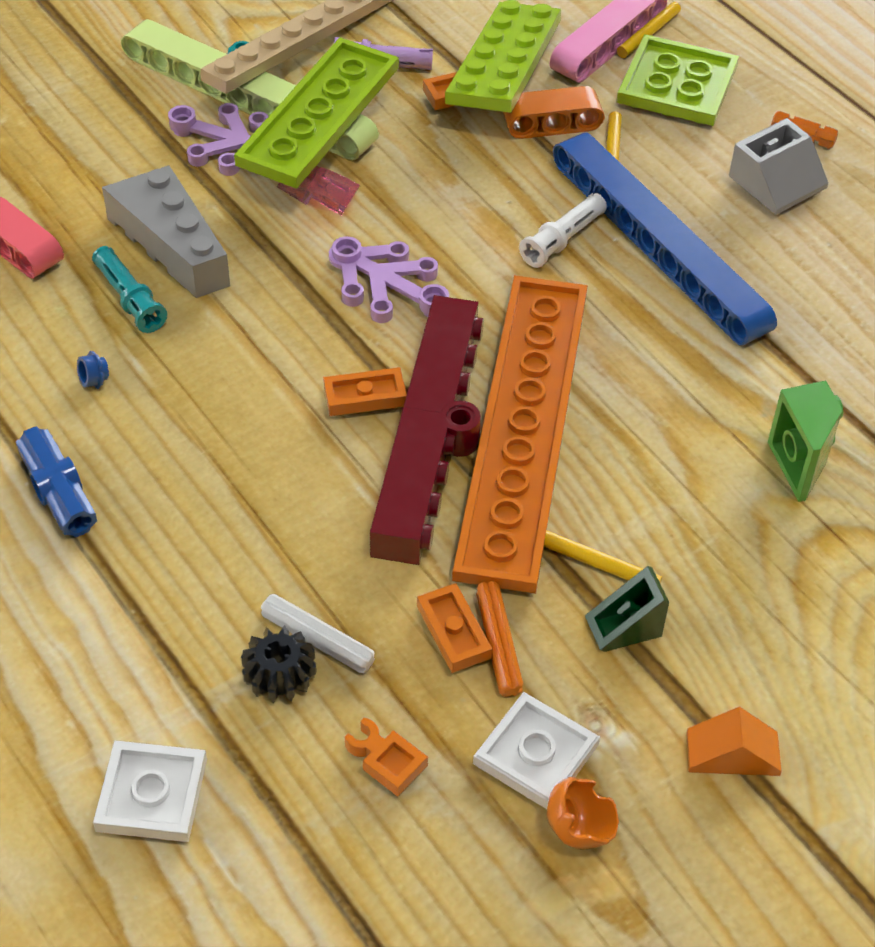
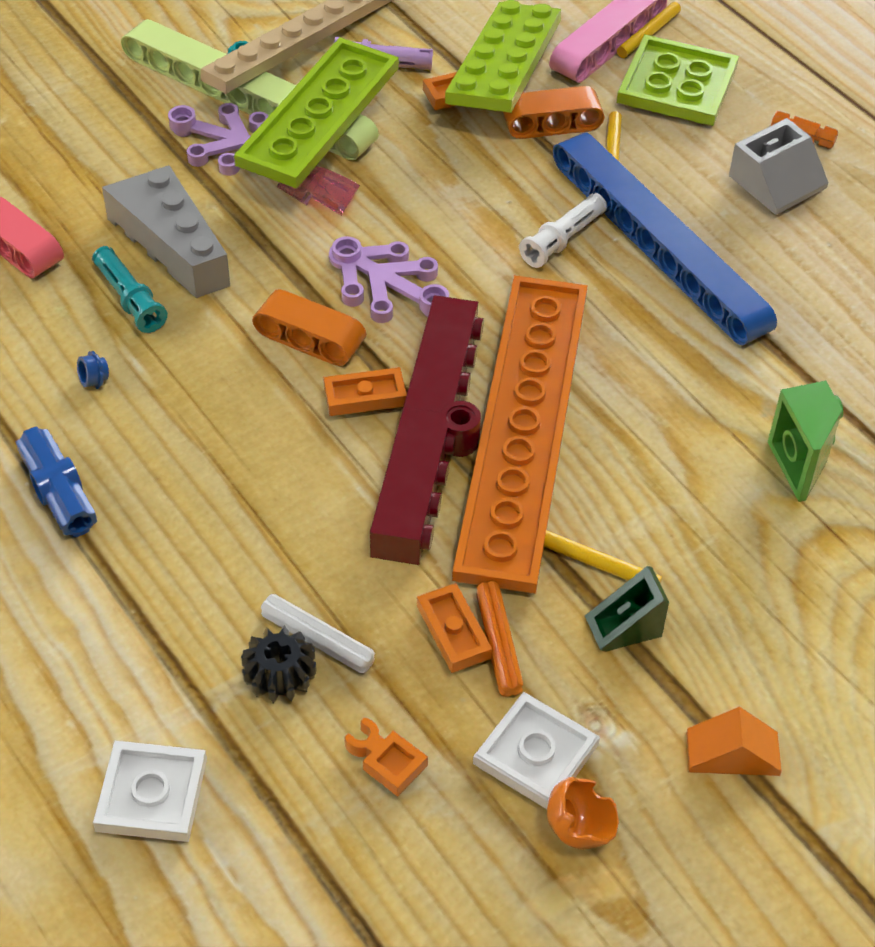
(309, 327): none -> orange beam

